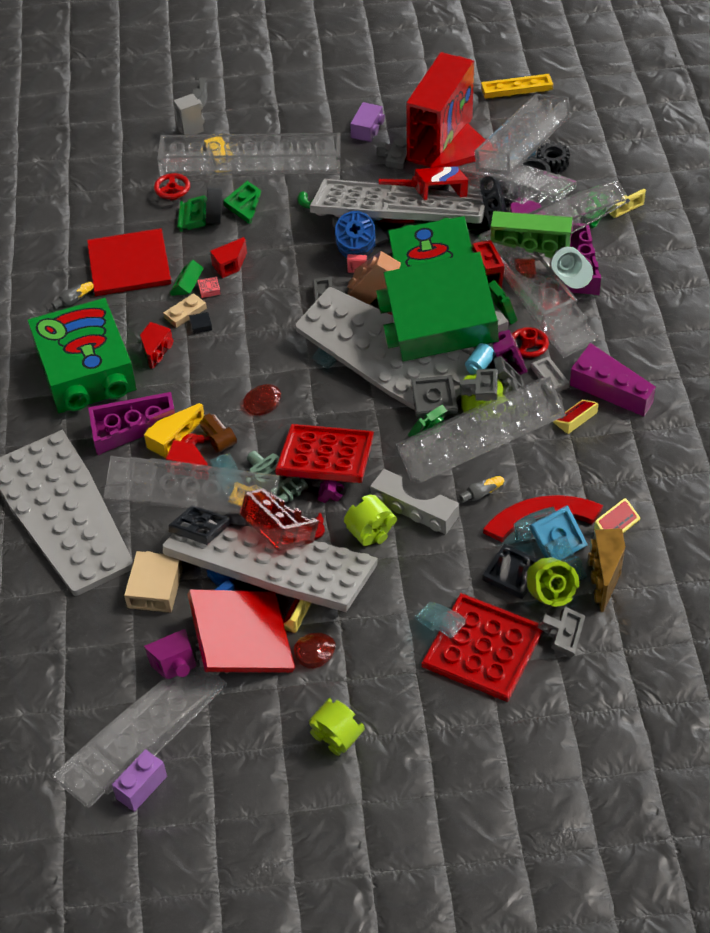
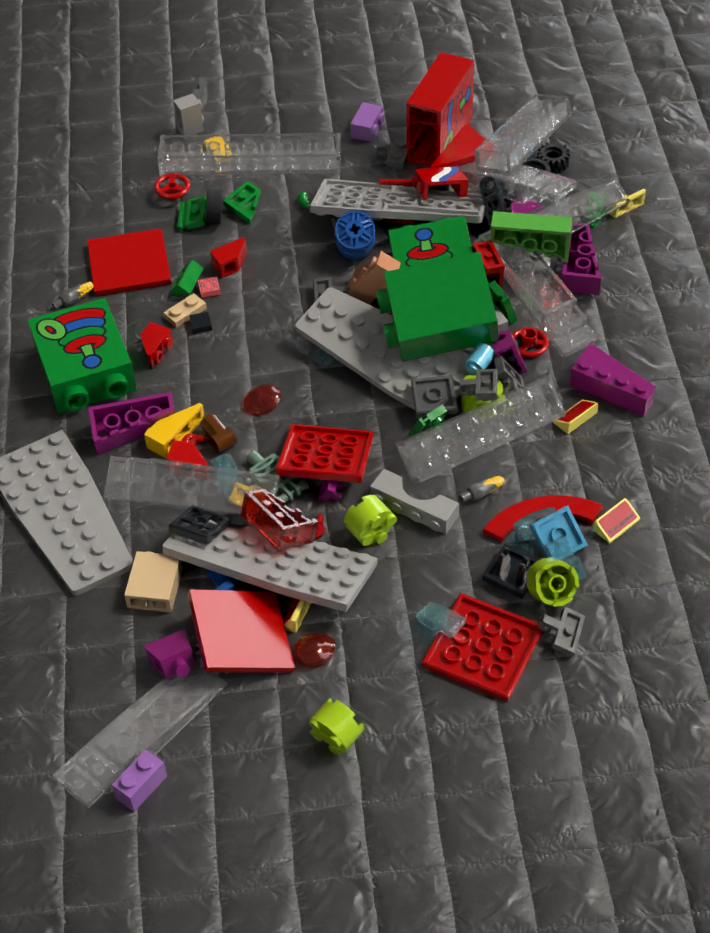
(355, 261): coral tile -> none
(516, 86): yellow plate -> none
(526, 267): clear red tile -> none
(546, 368): light grey tile -> none
(572, 267): light aqua piece -> none
(607, 559): pearl gold slope -> none

